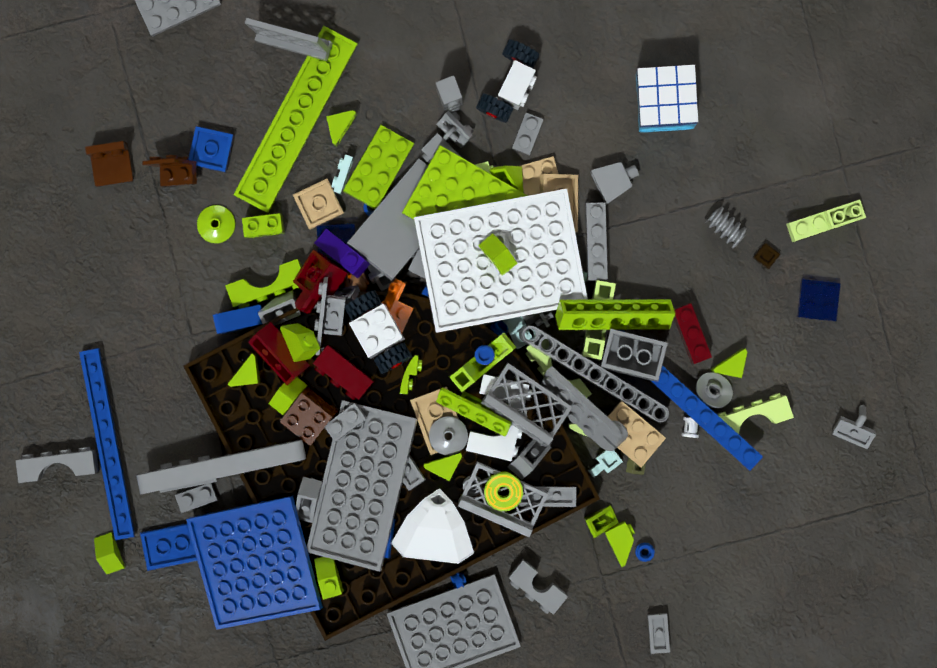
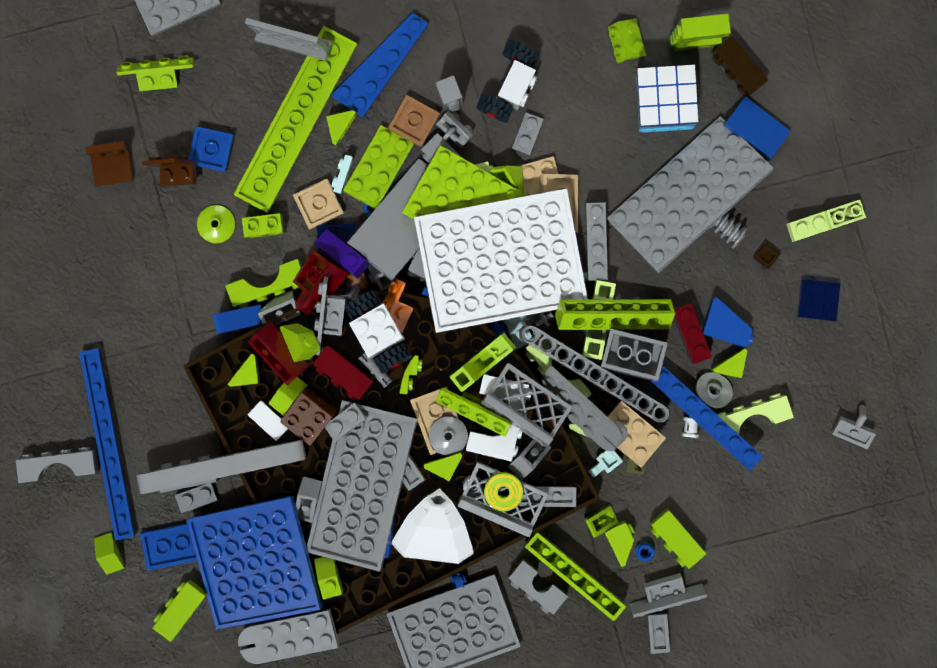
(156, 74): none -> lime bracket
(179, 610): none -> lime brick
(268, 420): none -> white tile
(289, 637): none -> light grey plate
(374, 73): none -> blue wing
(383, 378): none -> light grey pin
(414, 121): none -> medium nougat plate
(484, 355): blue tile -> none
(497, 254): lime slope -> none
(575, 575): none -> lime brick
(613, 180): light grey torso -> none
(626, 40): none -> lime bracket
(665, 594): none -> light grey bracket
(677, 539): none -> lime brick
(689, 194): none -> light grey plate
(700, 32): none -> lime arch
(726, 325): none -> blue slope
(739, 66): none -> dark brown brick
(757, 128): none -> blue tile

